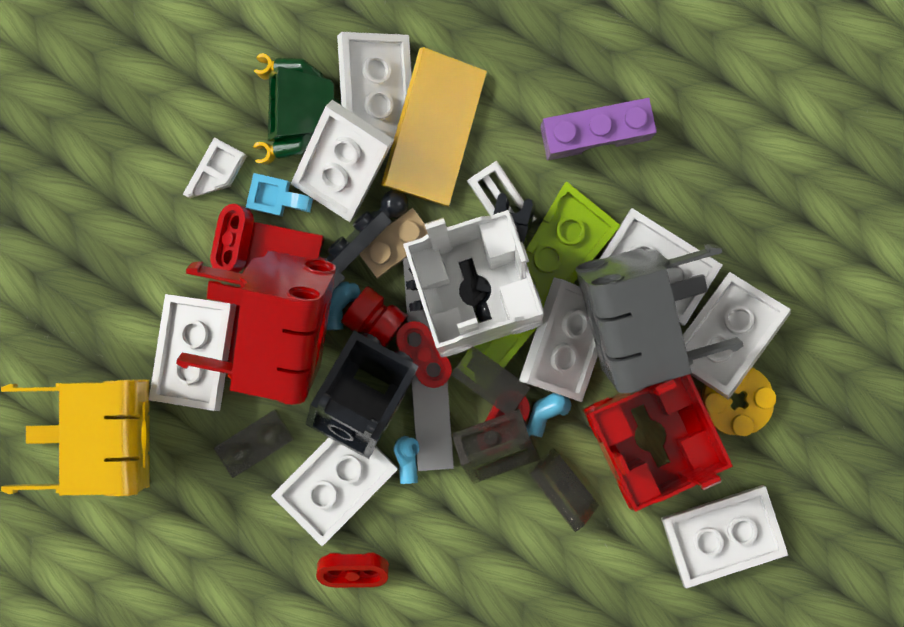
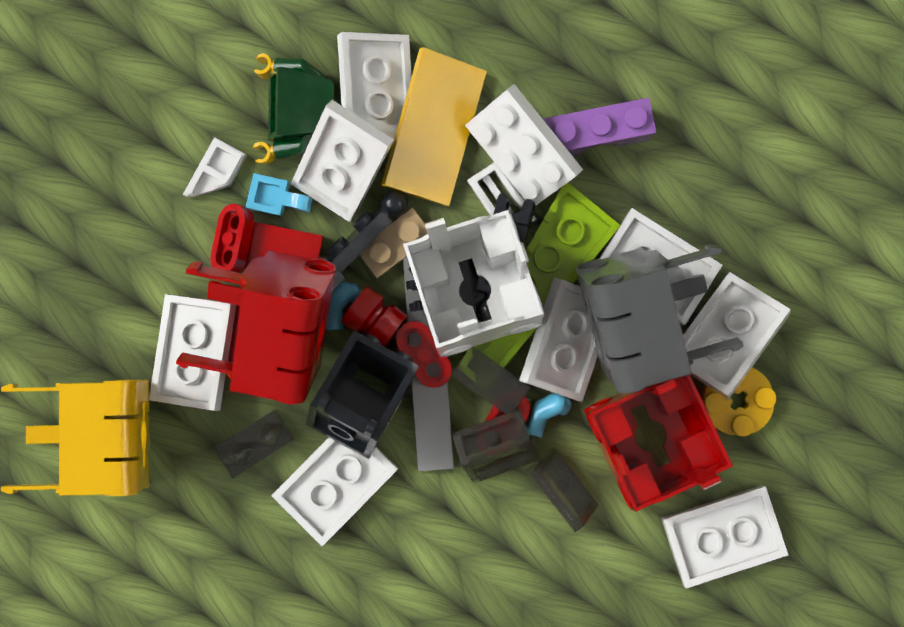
(352, 570): red plate -> none
(405, 452): medium azure arm -> none
(523, 146): none -> white plate

